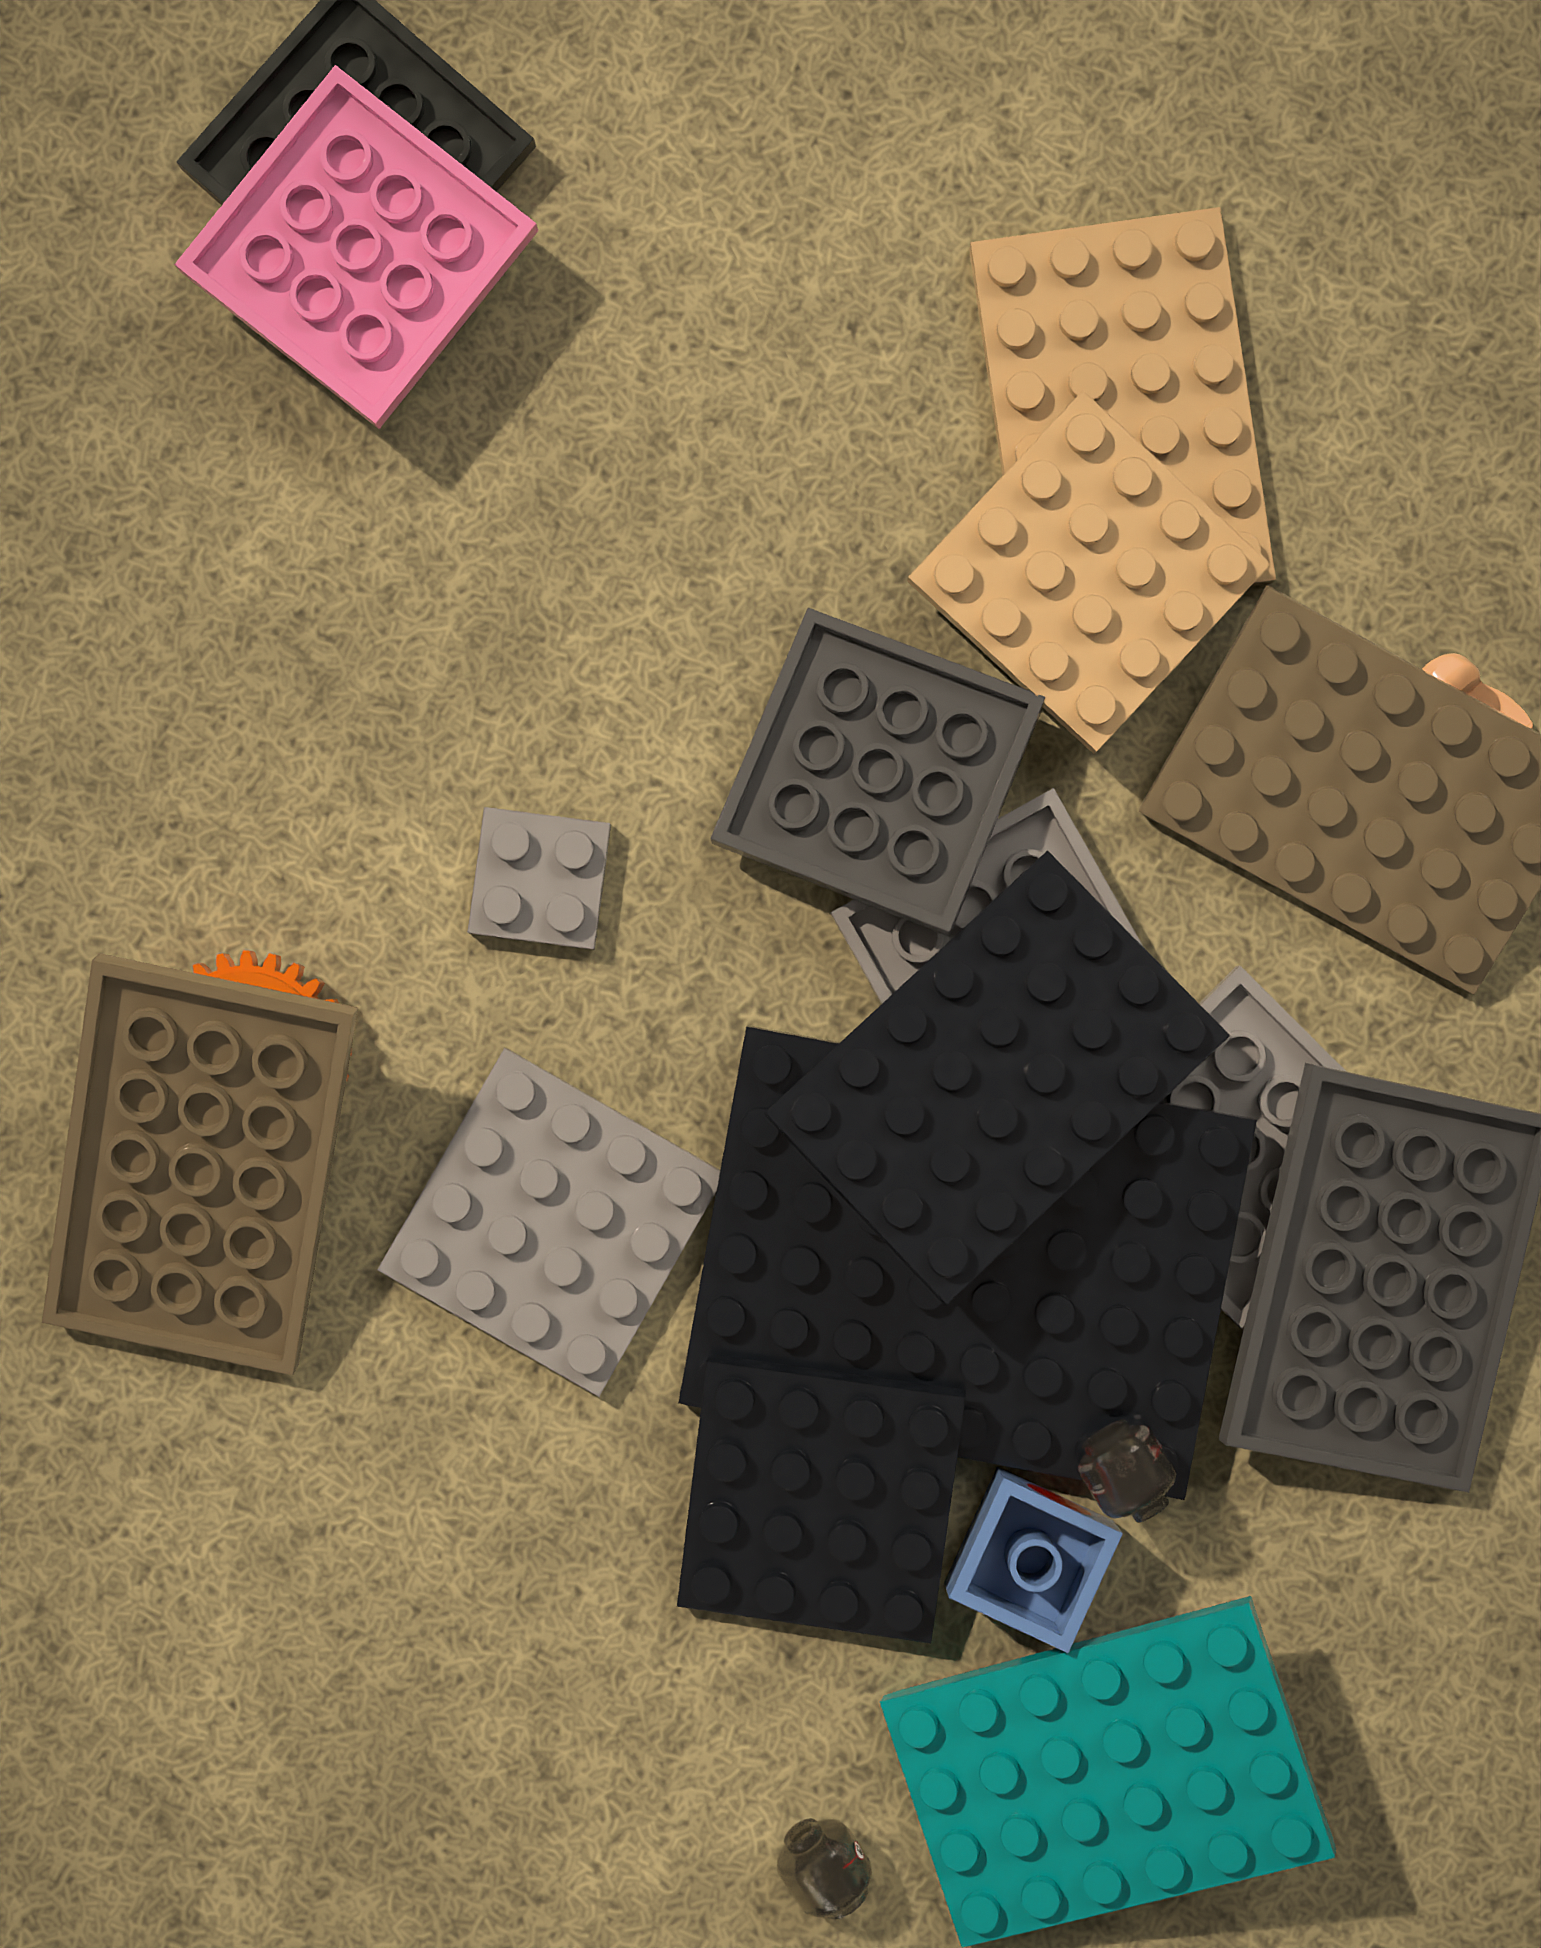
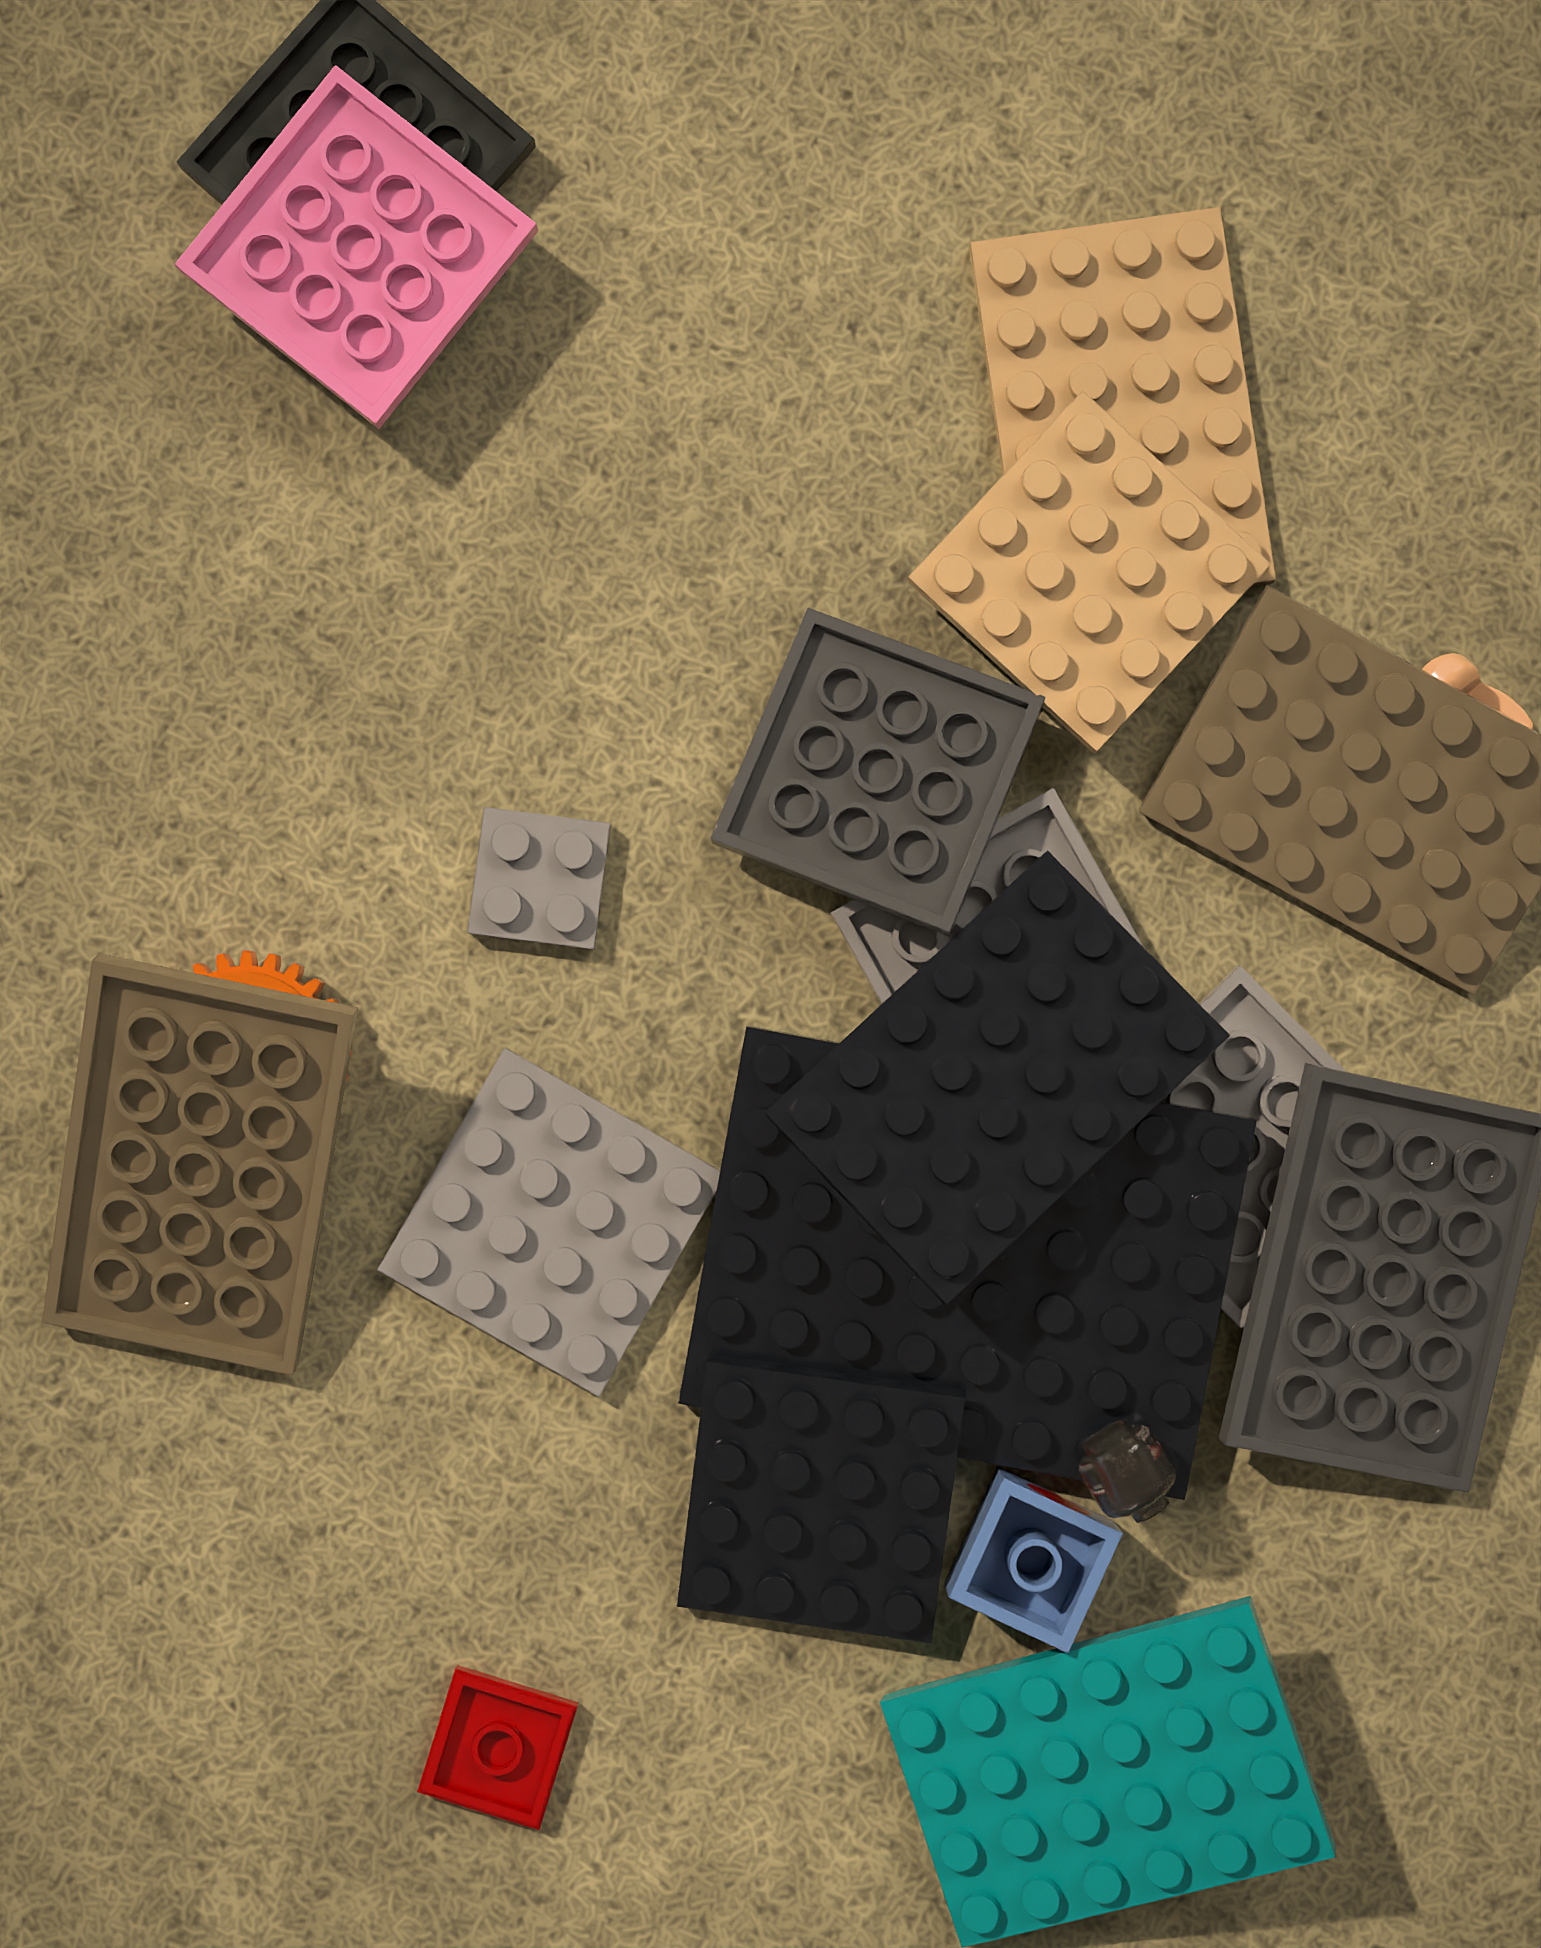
(498, 1747): none -> red tile
(824, 1868): clear smoke head -> none

